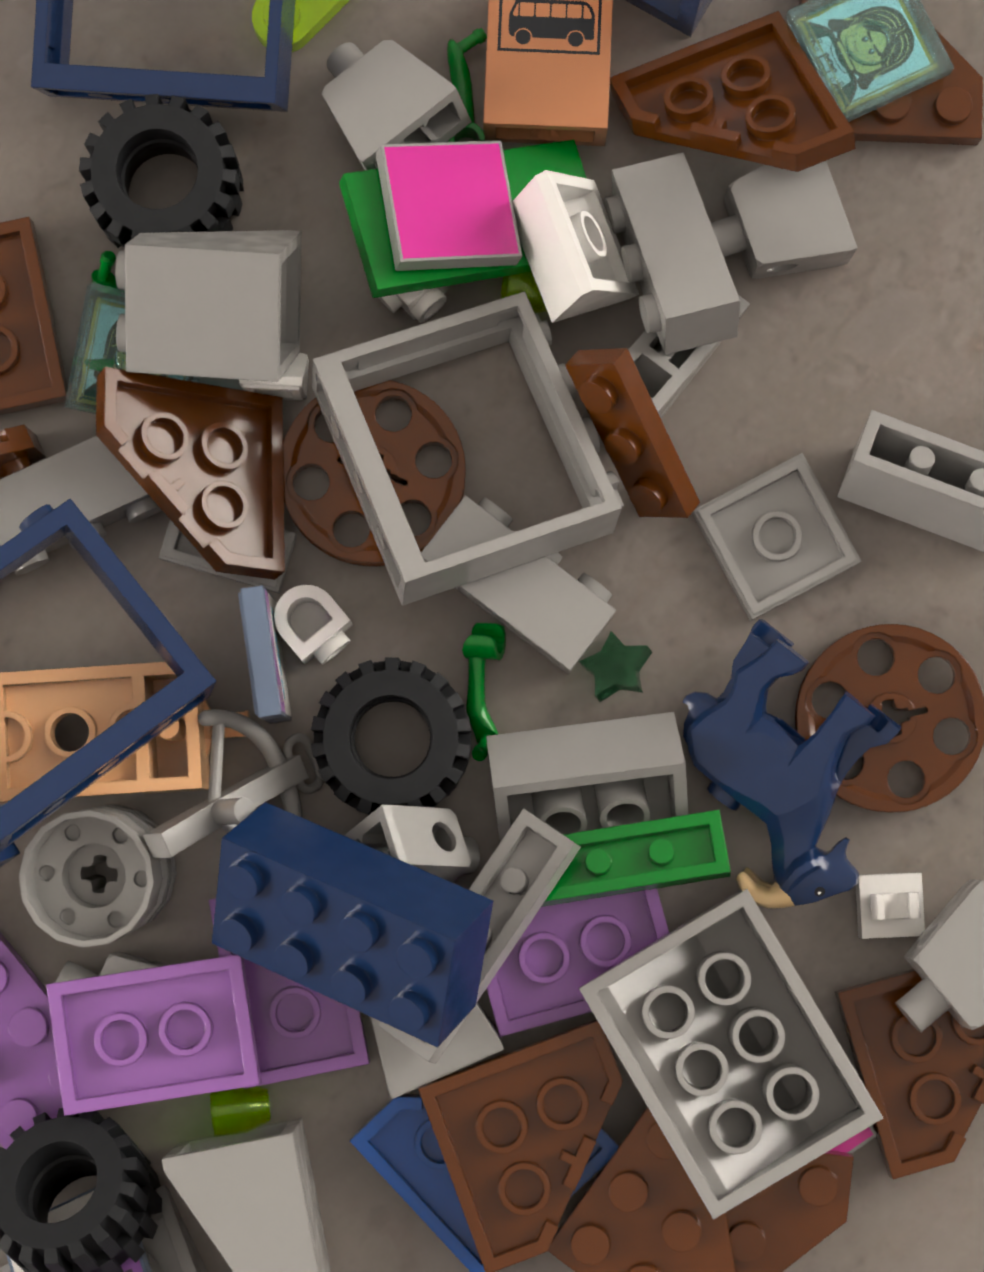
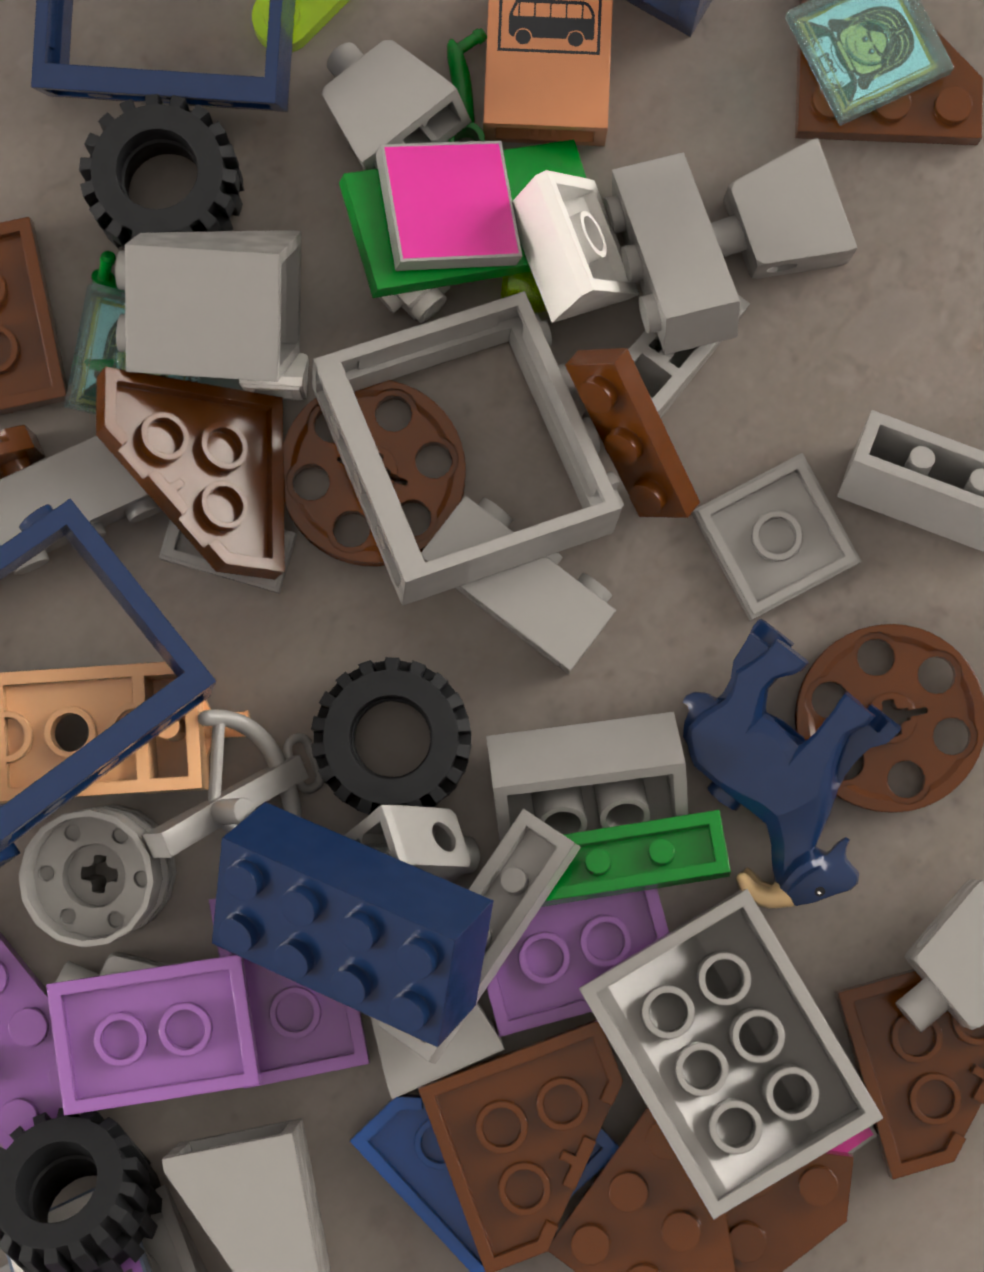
(239, 1110): clear neon green hose -> none
(264, 655): sand blue tile -> none
(312, 623): white plate -> none
(484, 643): green piece -> none
(616, 667): clear green piece -> none
(739, 98): reddish brown plate -> none
(890, 905): white tile -> none

